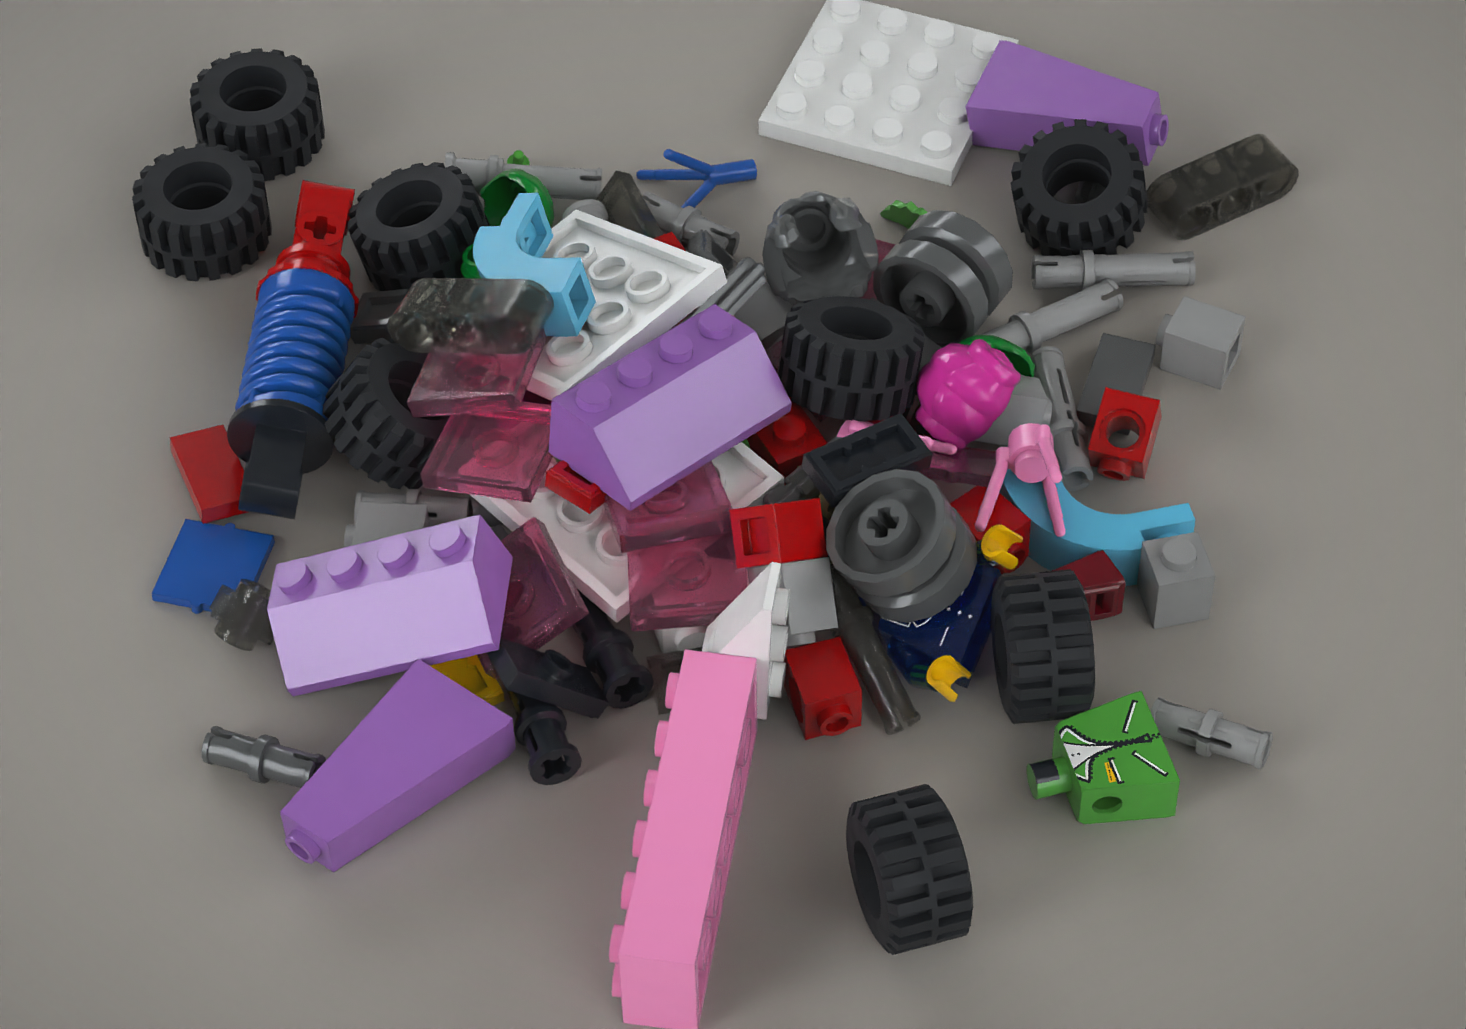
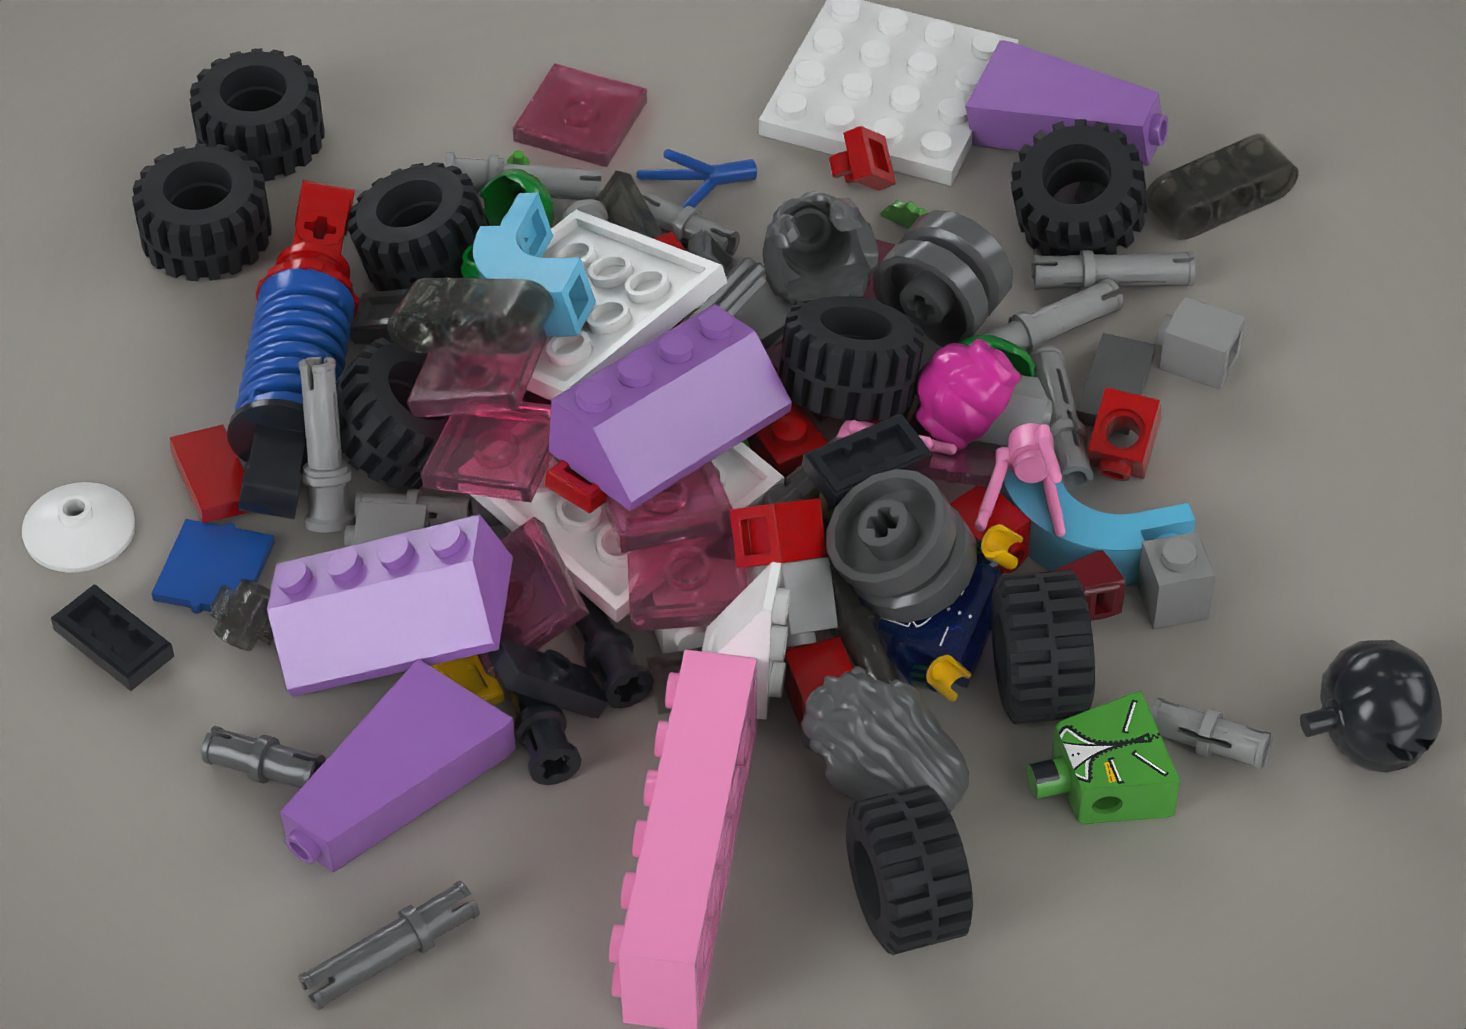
(78, 527): none -> white dish
(112, 637): none -> black plate
(325, 471): none -> light grey pin
(411, 932): none -> dark grey pin
(580, 115): none -> clear pink tile
(865, 160): none -> red tile
(881, 739): none -> dark grey hair
(1378, 706): none -> black piece

